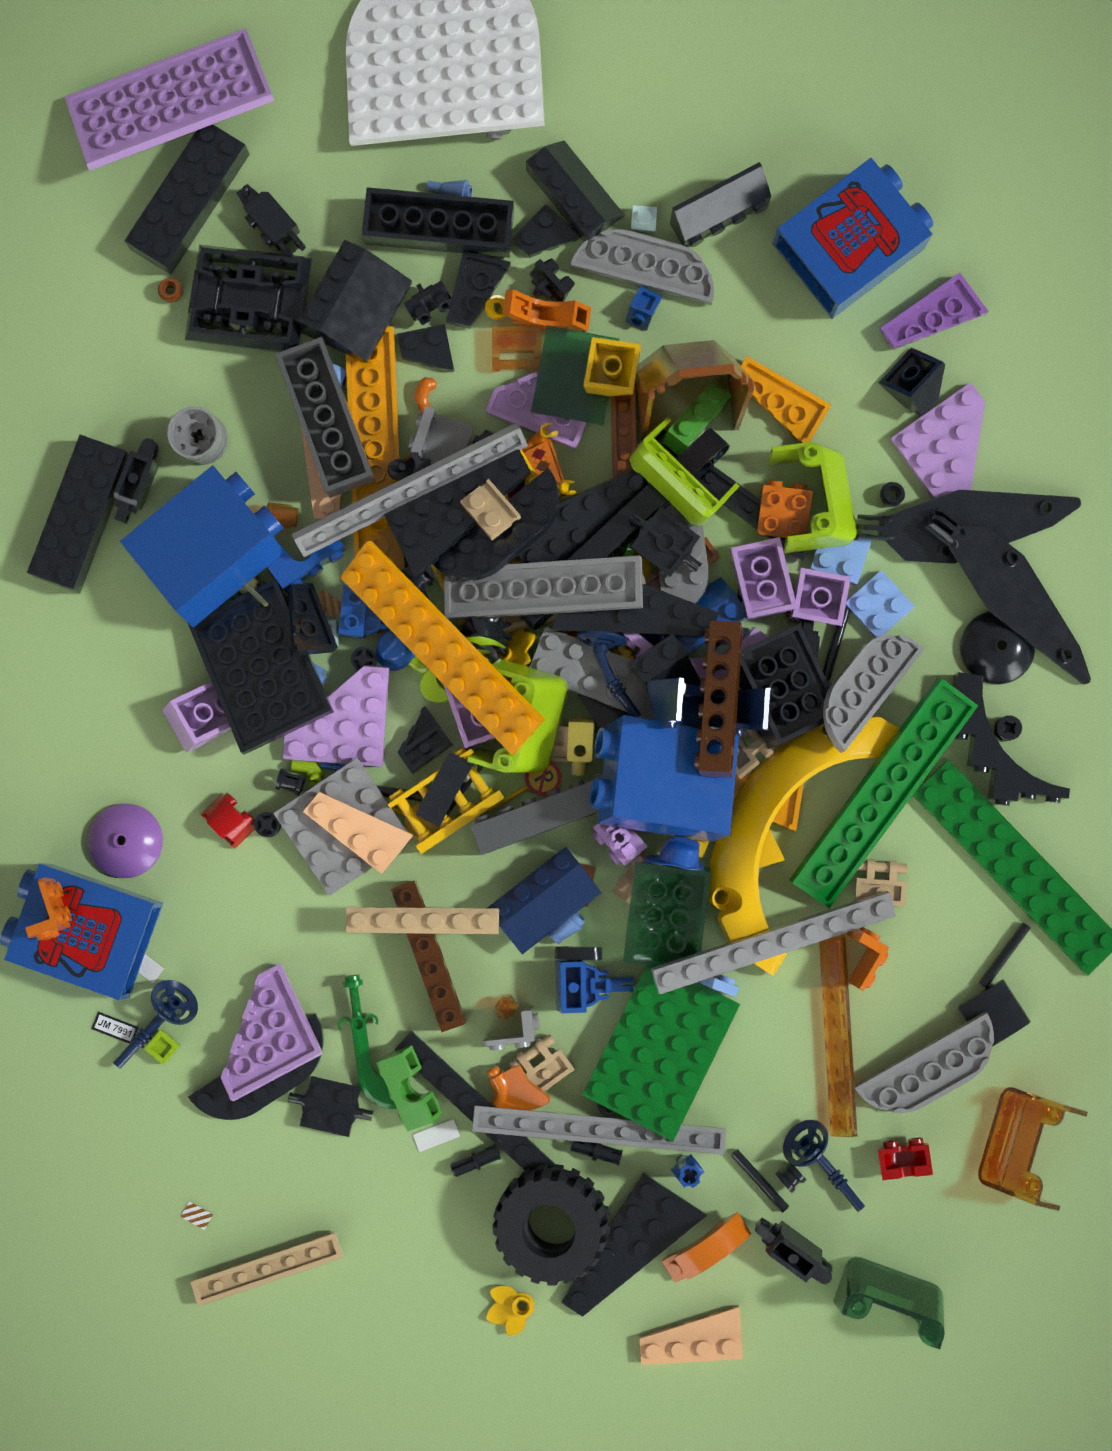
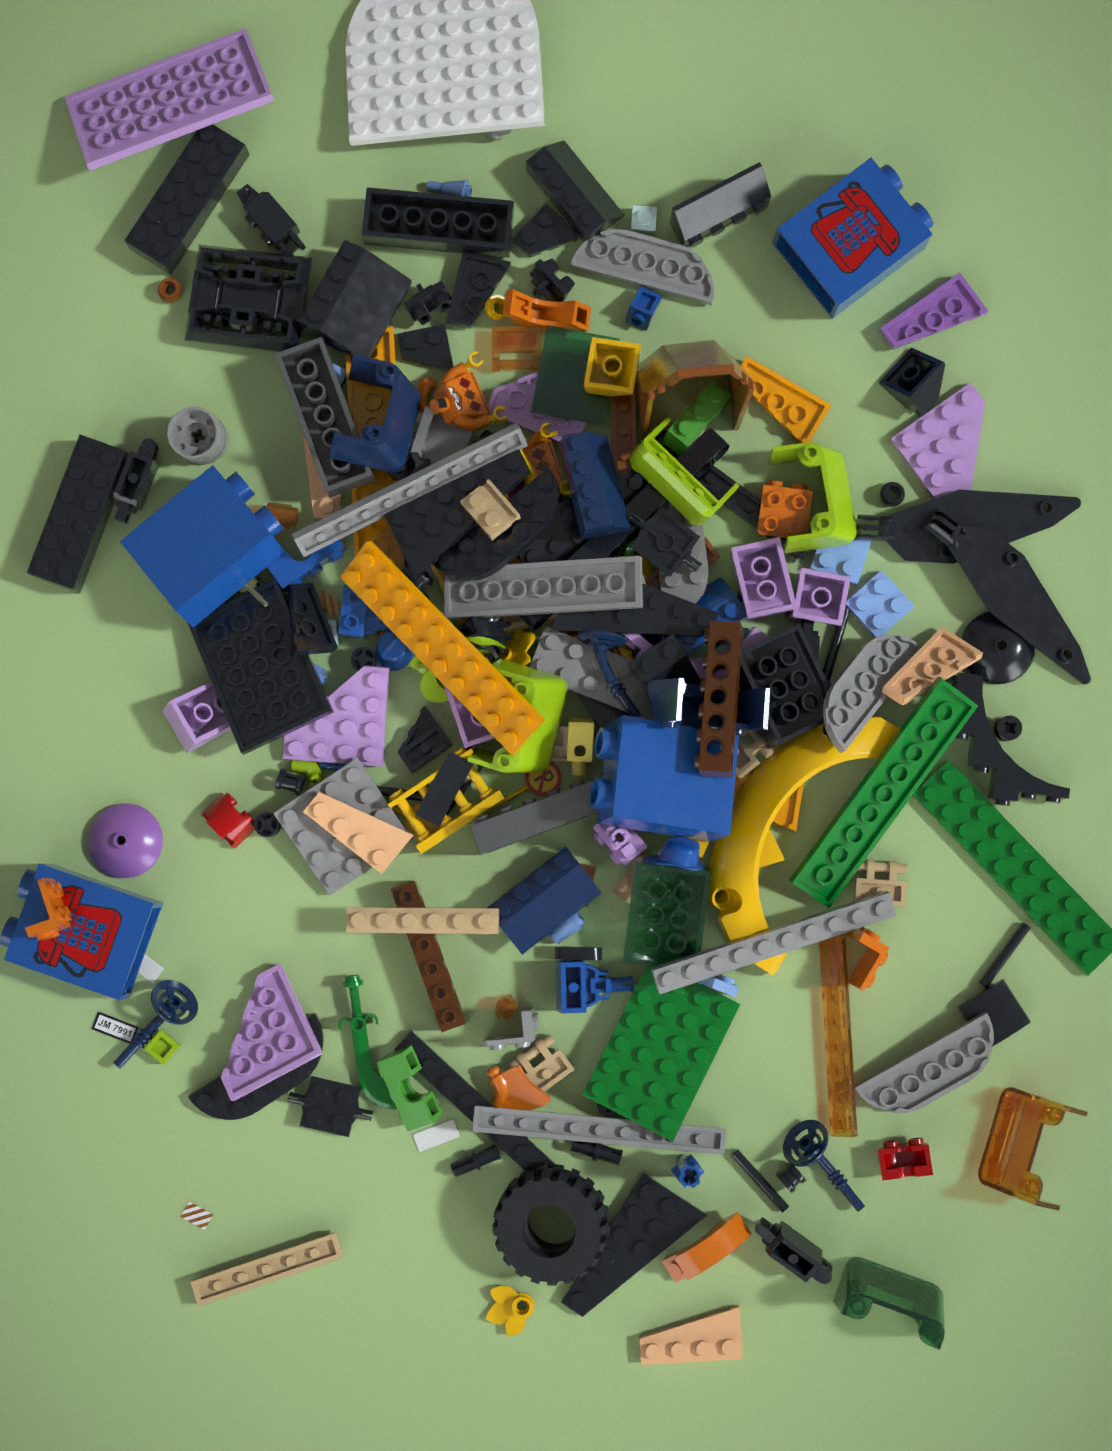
(385, 445): none -> dark blue windscreen
(462, 400): none -> orange torso
(593, 484): none -> dark blue slope
(940, 656): none -> light nougat wing

